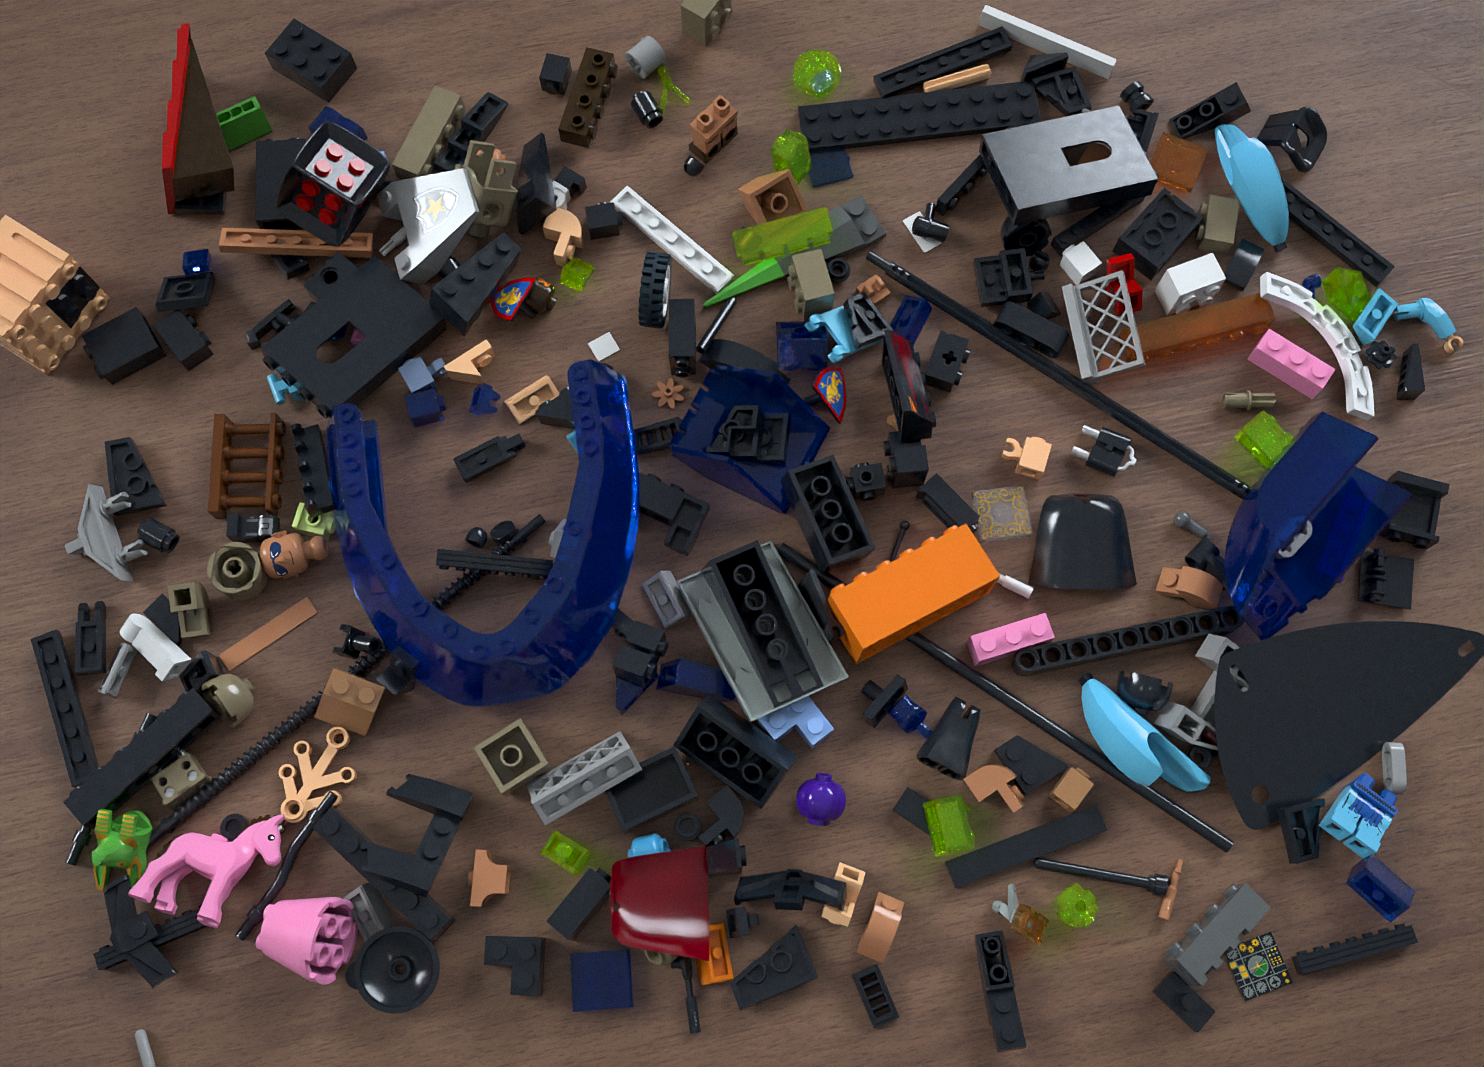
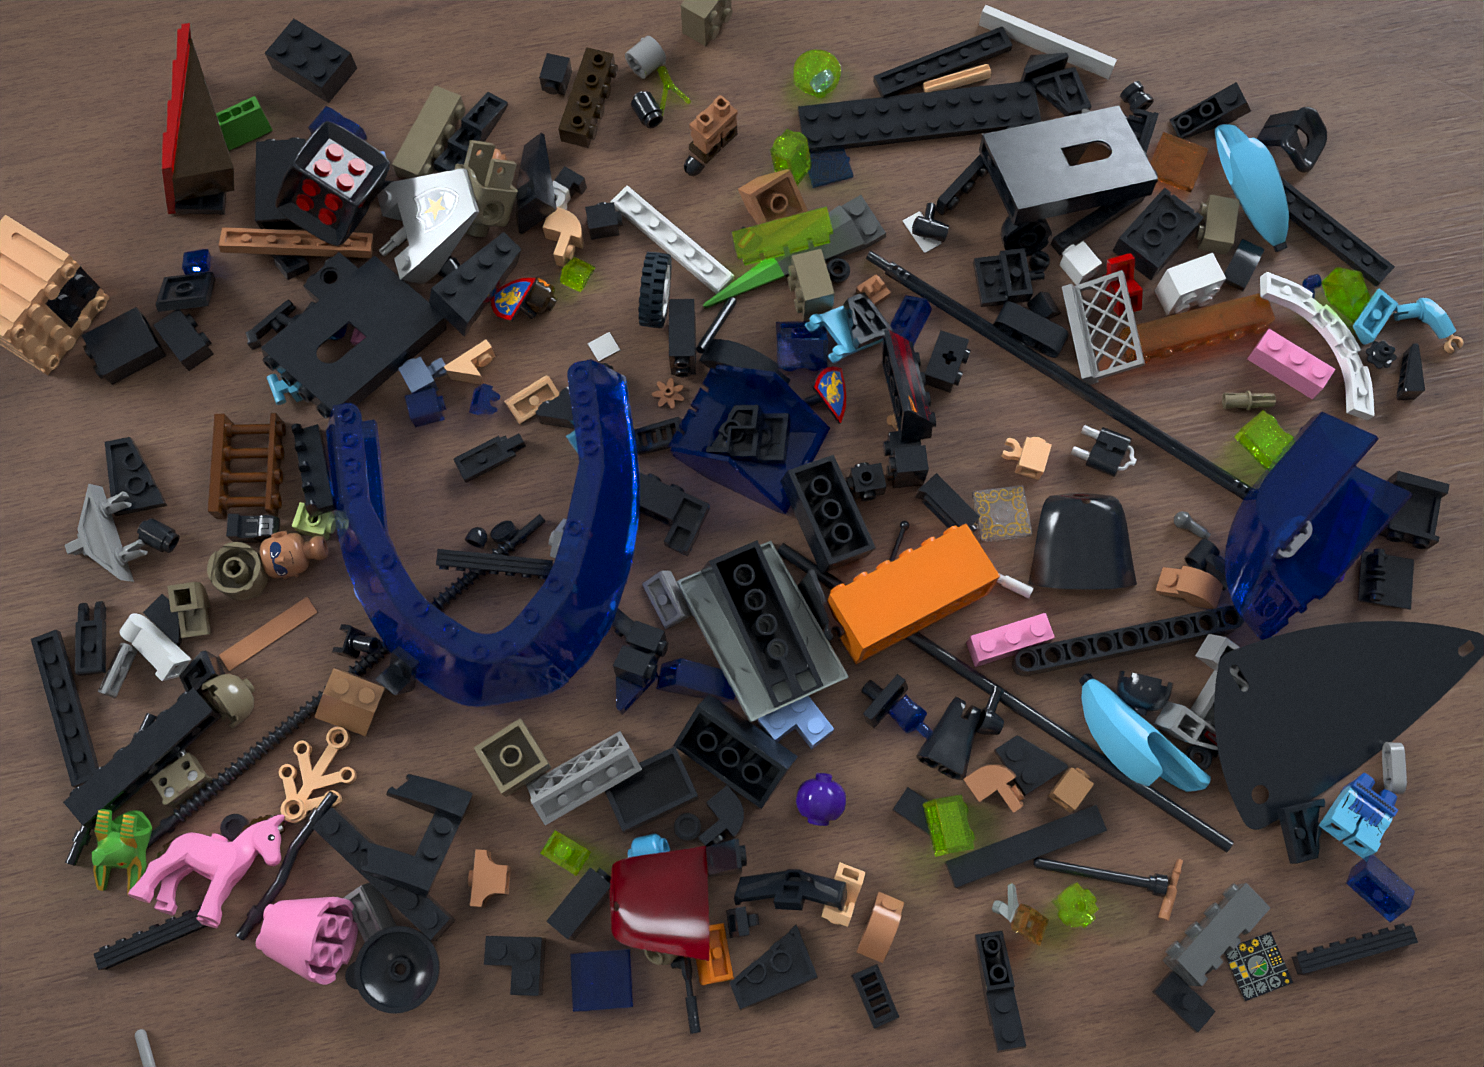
(134, 932): black plate -> none
(990, 722): none -> black bar

